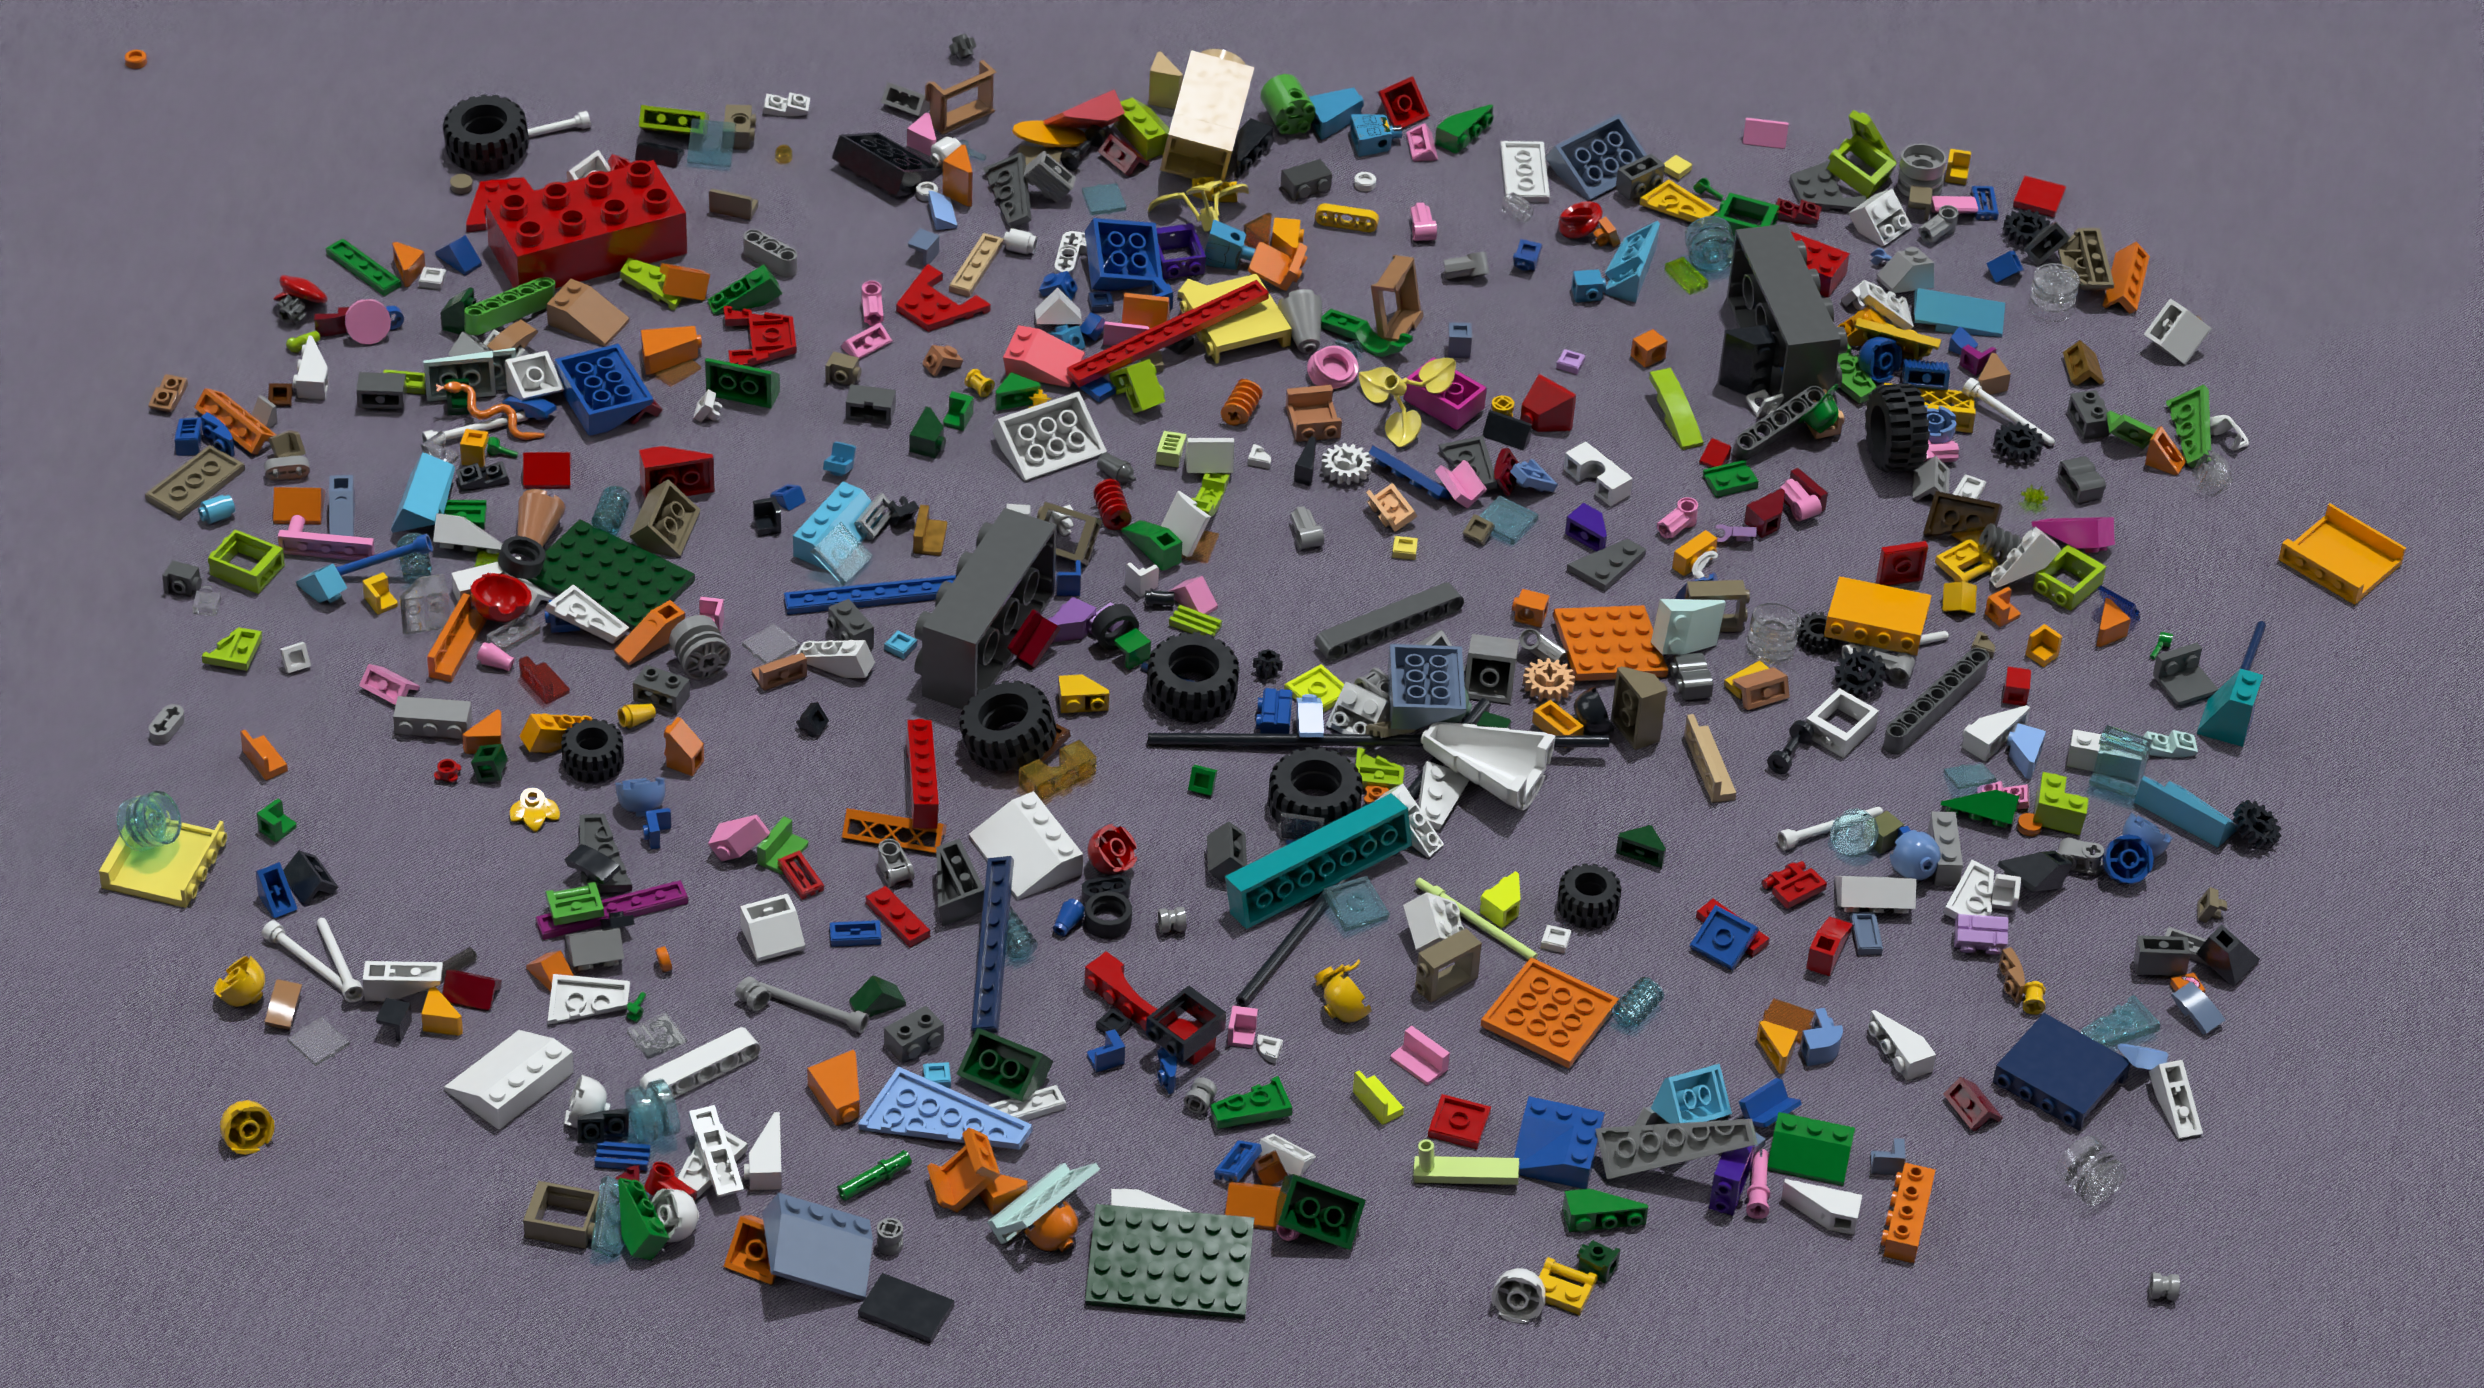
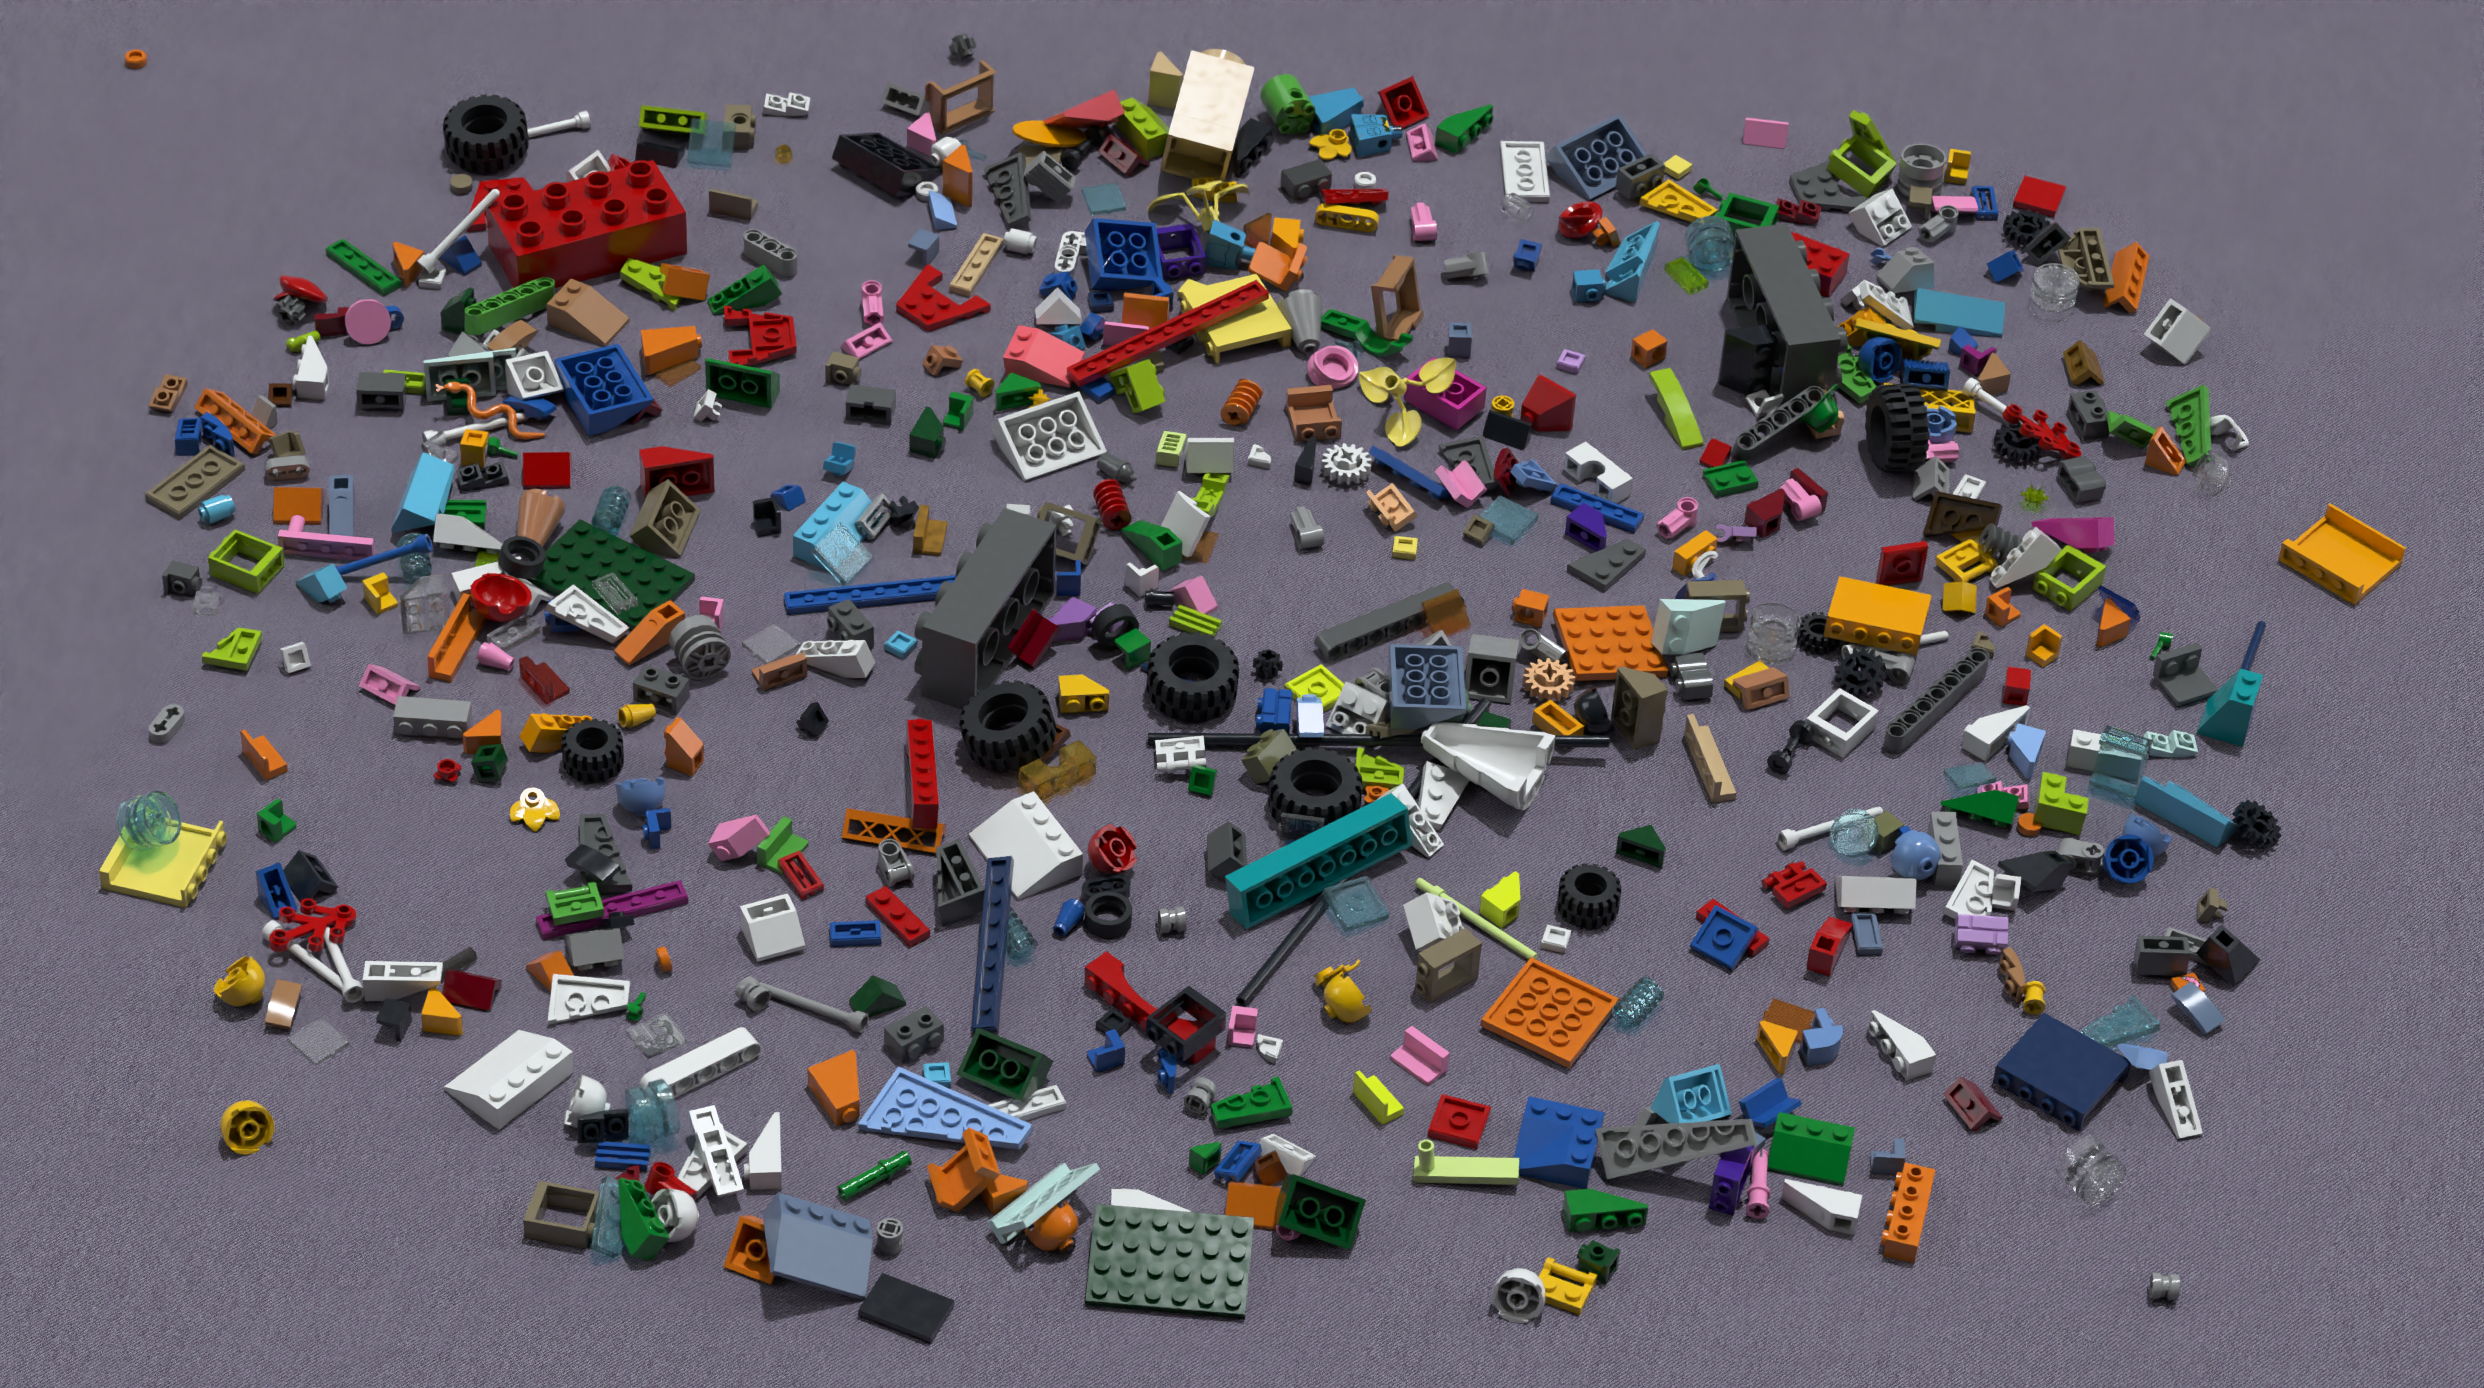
(340, 915): none -> red plant
(430, 260): none -> white piece
(612, 596): none -> clear tile
(1180, 749): none -> white plate
(1205, 1156): none -> green slope
(1266, 753): none -> olive brick
(1332, 145): none -> yellow plate
(1354, 196): none -> red wing
(1446, 612): none -> clear orange piece
(1612, 513): none -> blue tile
(2042, 431): none -> red plant

